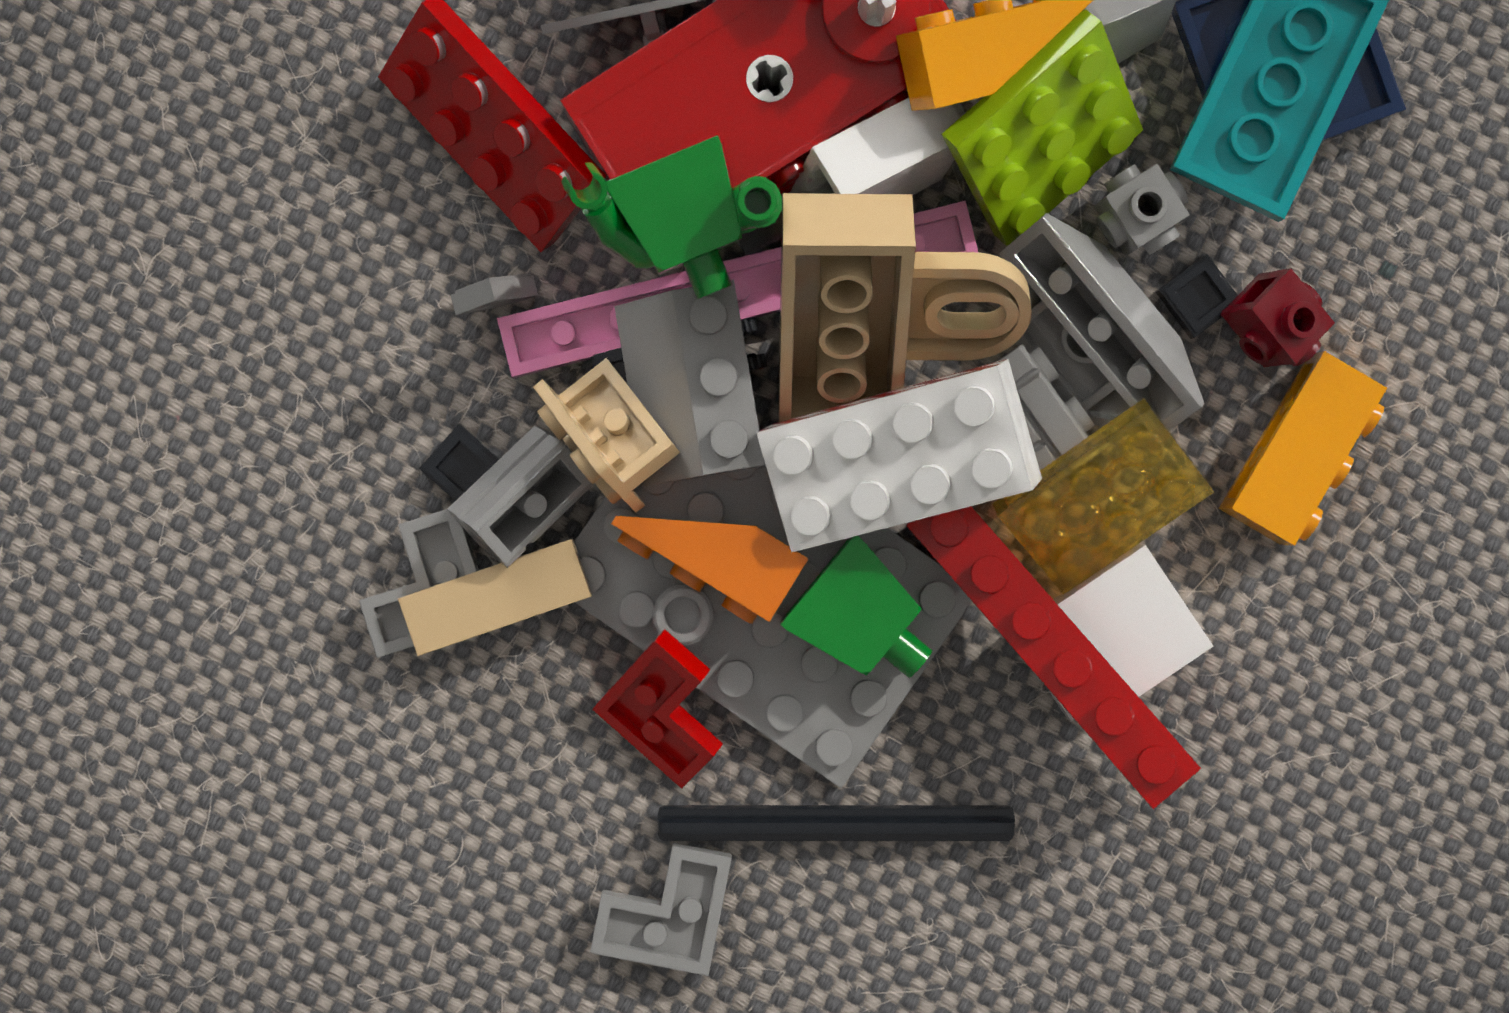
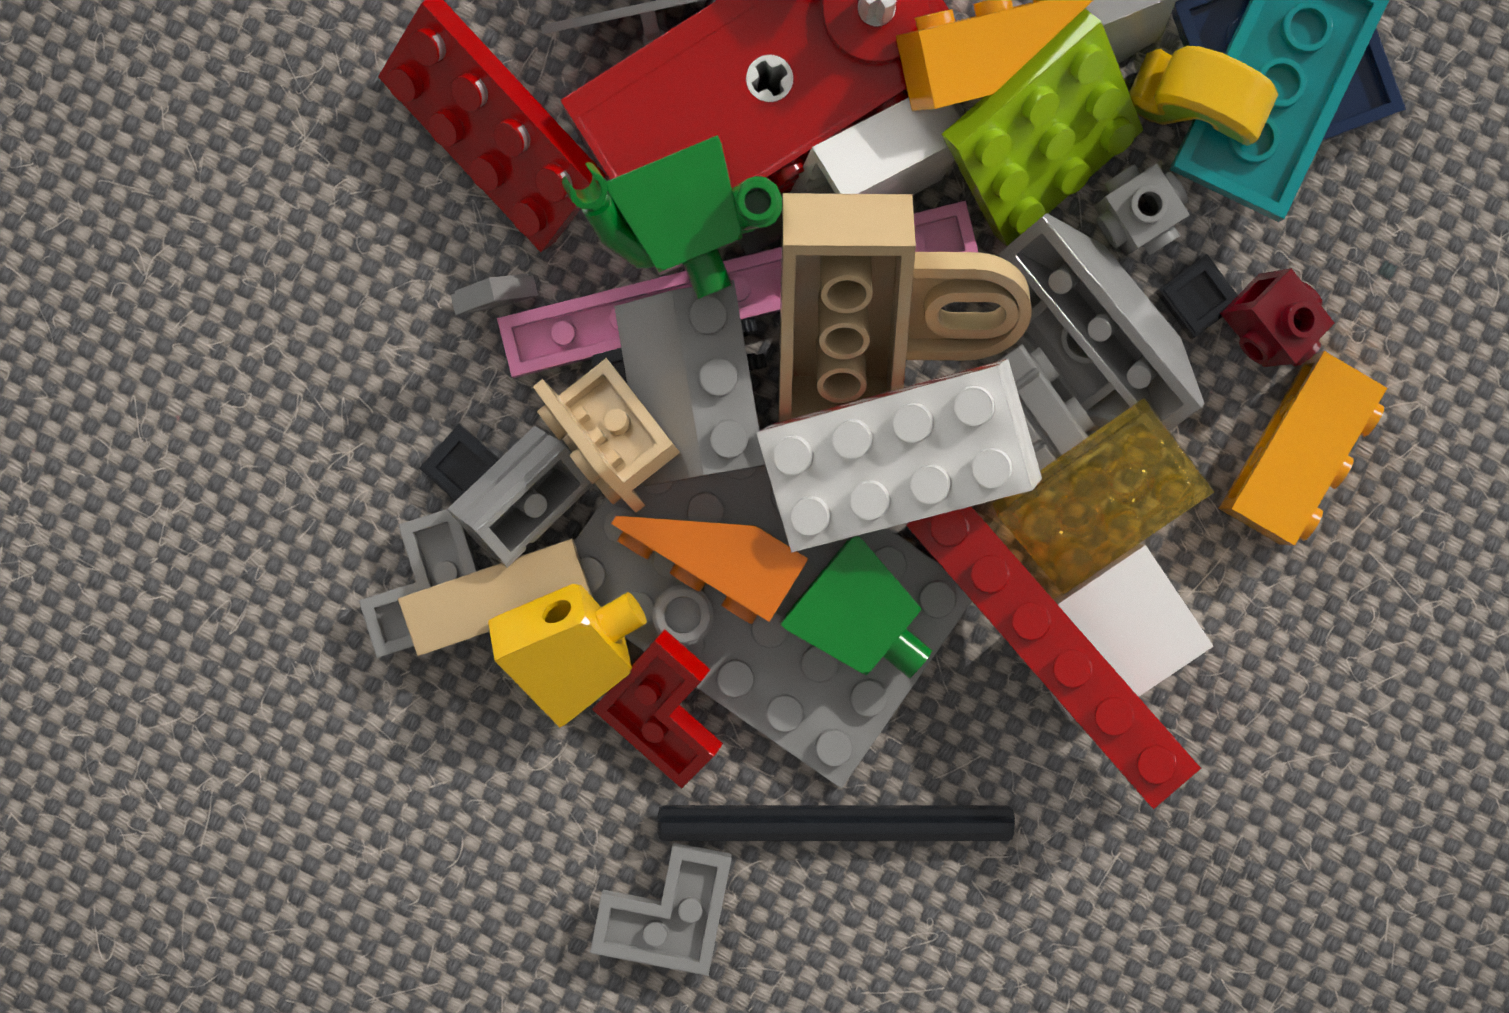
(566, 648): none -> yellow torso
(1204, 87): none -> yellow animal

